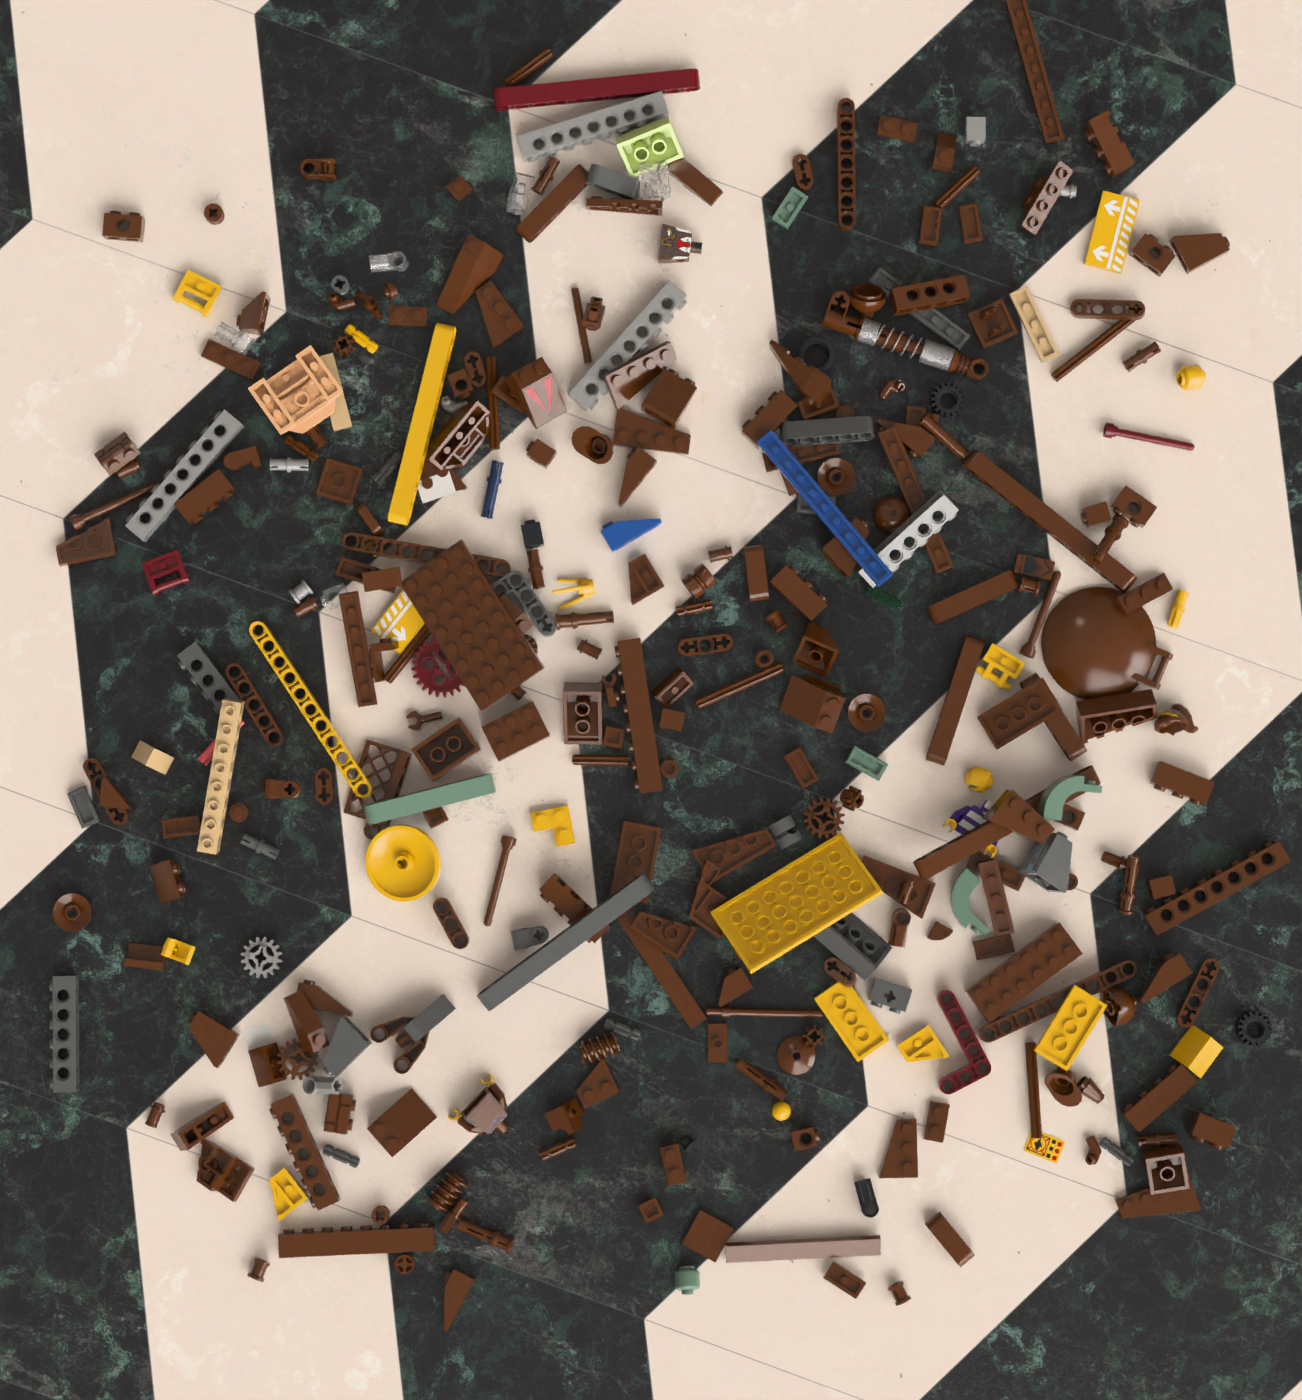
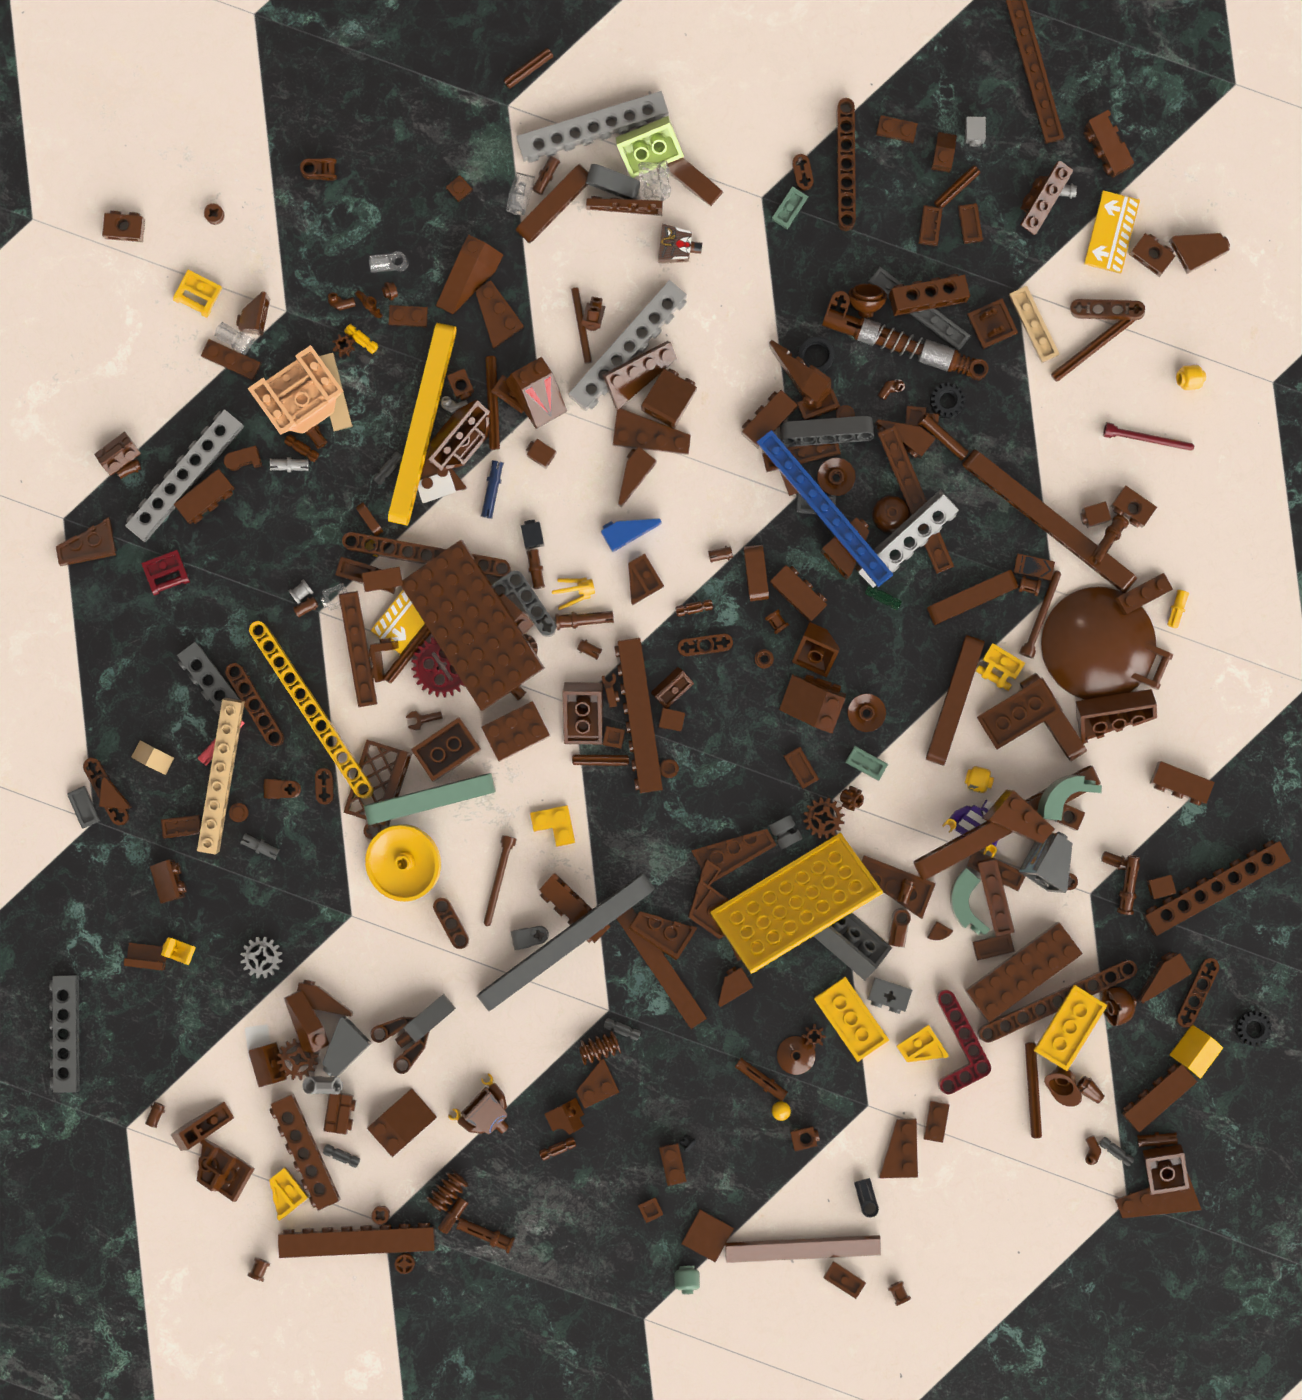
(62, 910): reddish brown dish -> none
(79, 520): reddish brown piece -> none
(212, 1036): reddish brown slope -> none
(339, 278): dark grey bush -> none
(339, 481): reddish brown tile -> none
(435, 817): reddish brown plate -> none
(455, 1292): reddish brown slope -> none
(470, 370): reddish brown beam -> none
(592, 444): reddish brown piece -> none
(595, 89): dark red beam -> none
(635, 854): reddish brown plate -> none
(698, 581): reddish brown wheel -> none
(717, 1042): reddish brown plate -> none
(726, 1011): reddish brown bar -> none
(739, 685): reddish brown axle -> none
(842, 969): reddish brown beam -> none
(950, 1239): reddish brown beam -> none
(1045, 1147): yellow sticker -> none
(1141, 356): reddish brown pin -> none
(1175, 720): reddish brown hair -> none
(1210, 1129): reddish brown brick -> none

